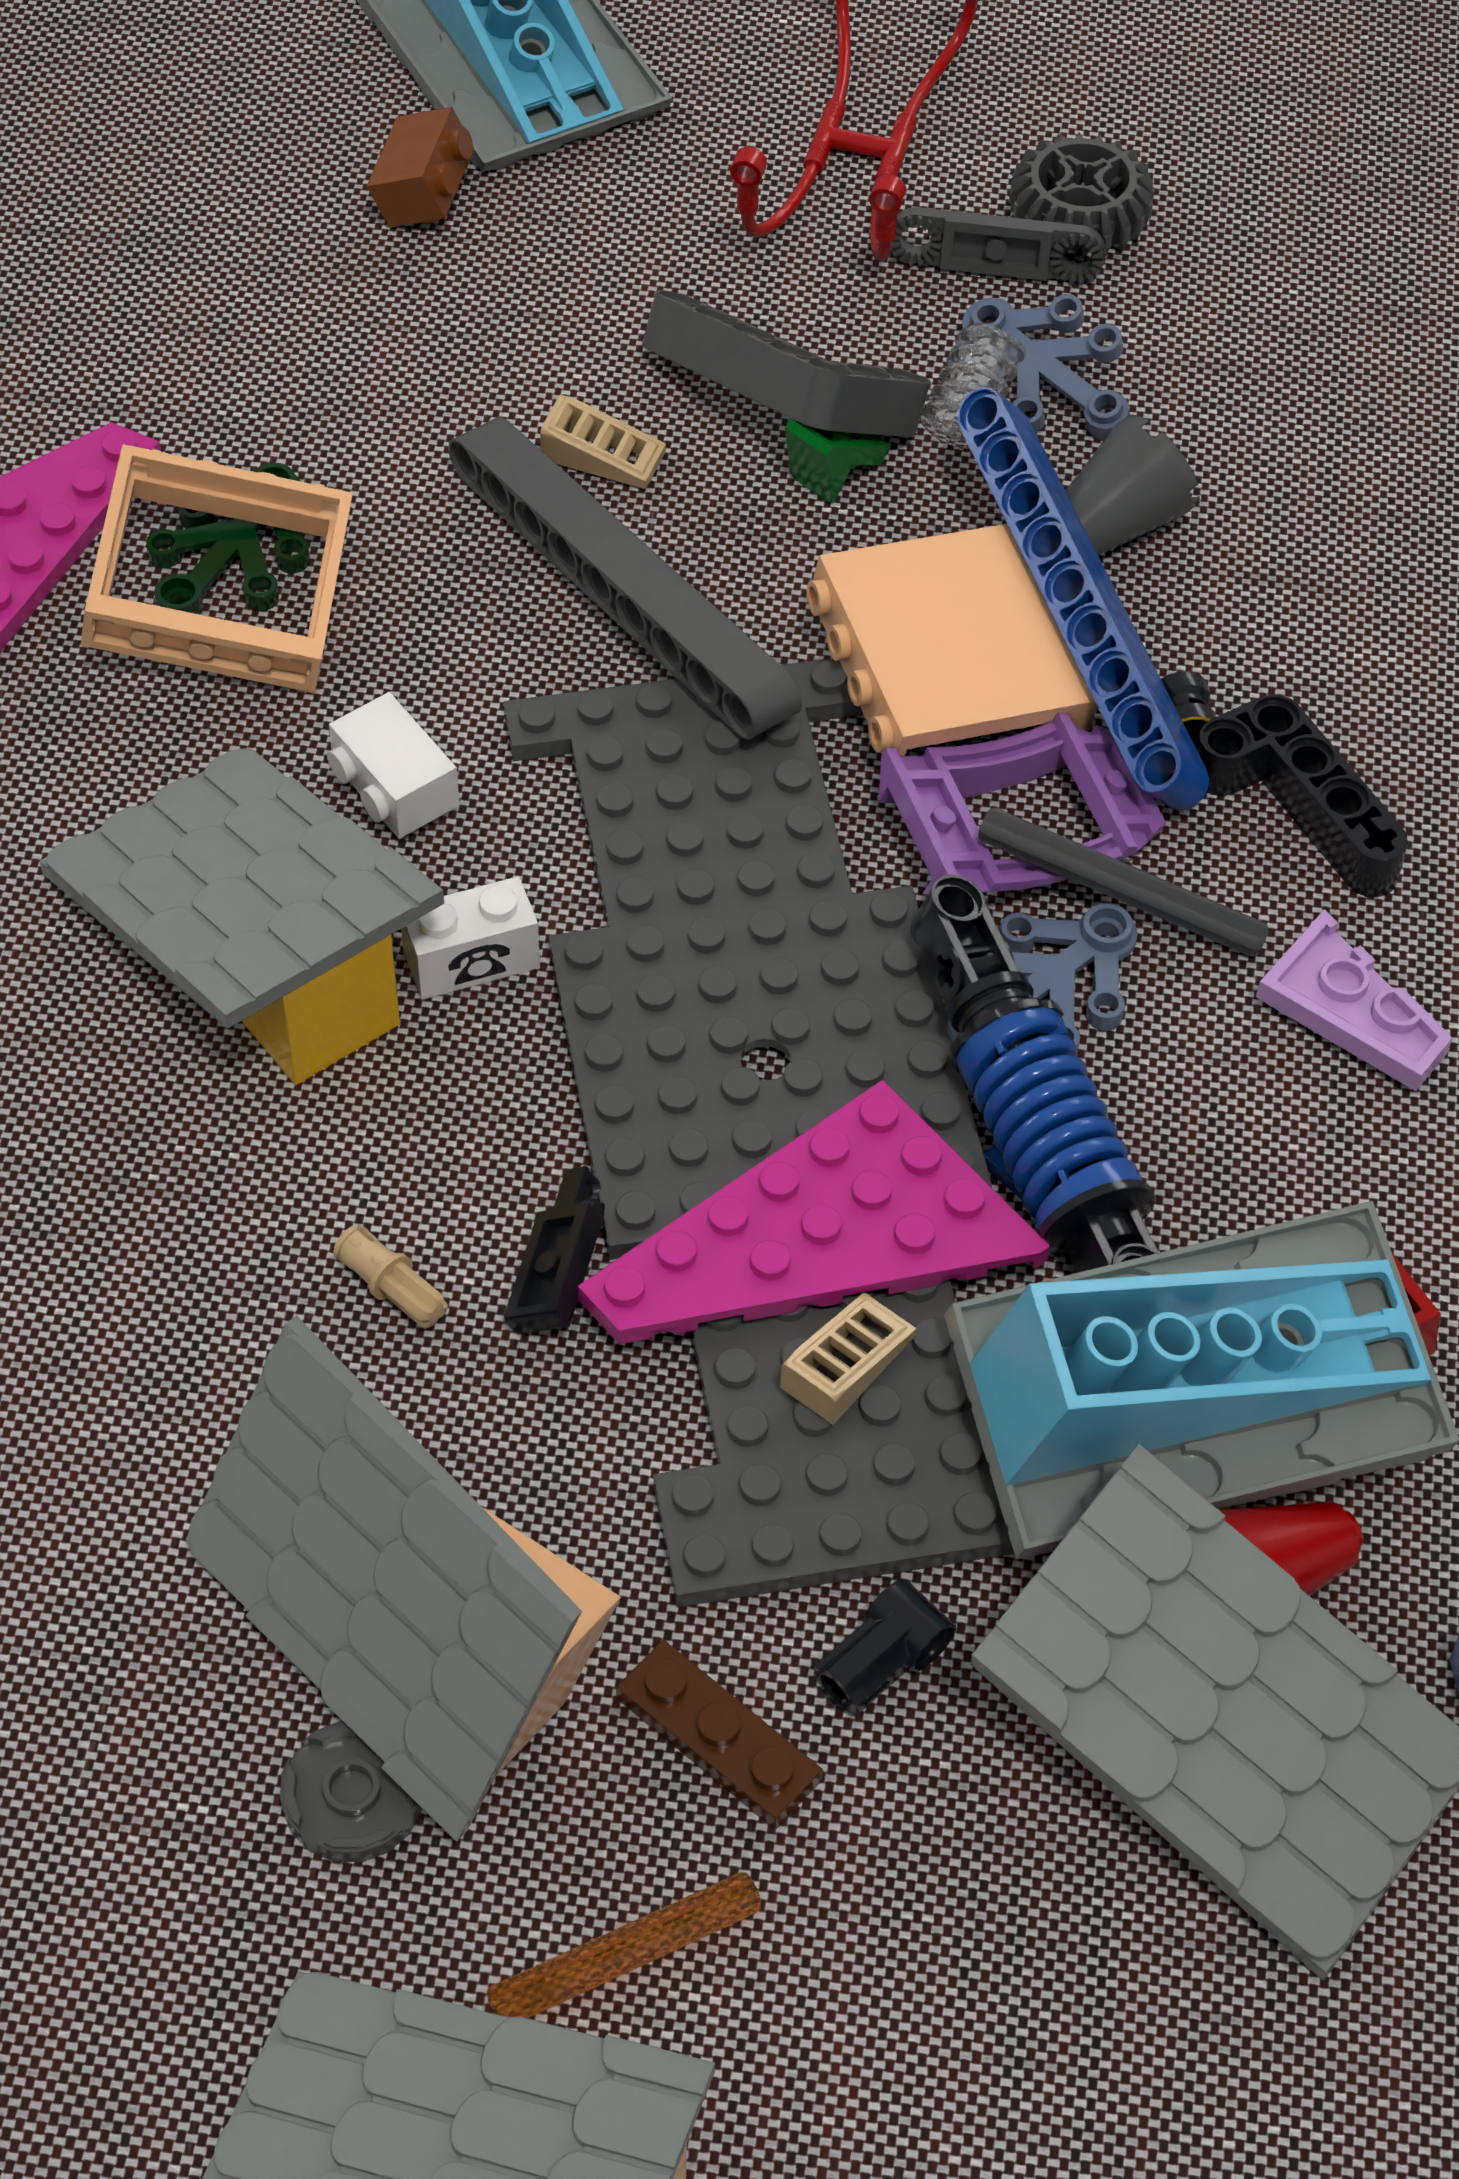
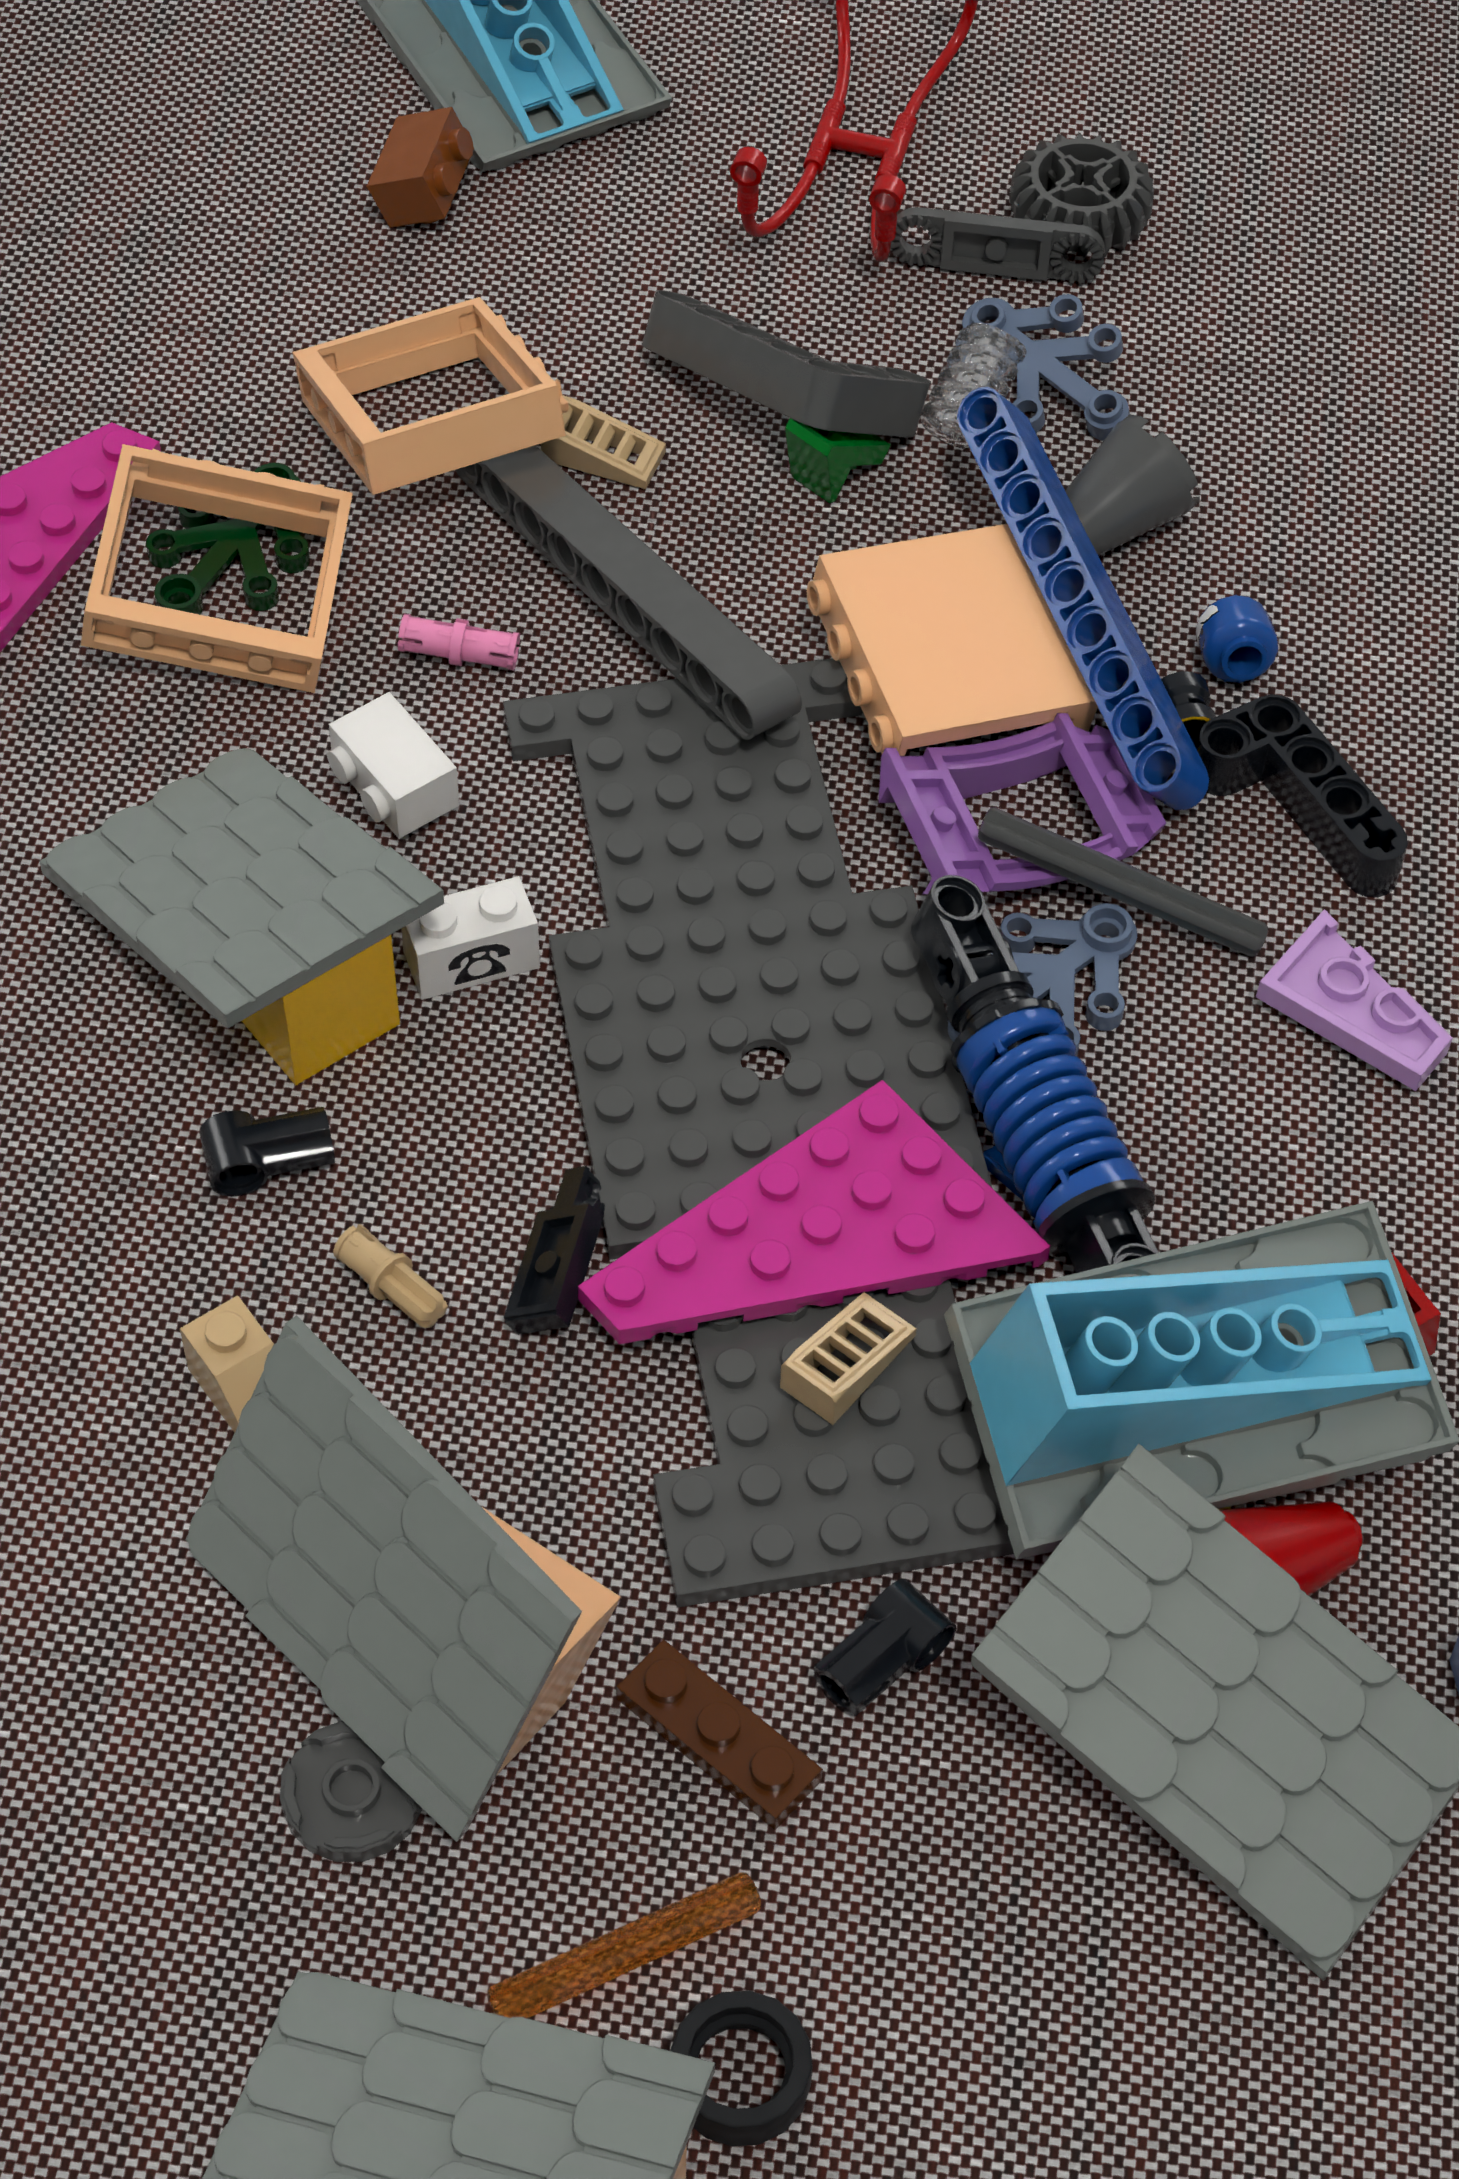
(226, 1356): none -> tan slope
(247, 1150): none -> black piece
(441, 443): none -> light nougat window
(458, 642): none -> bright pink pin
(766, 2016): none -> black tyre
(1237, 639): none -> blue head

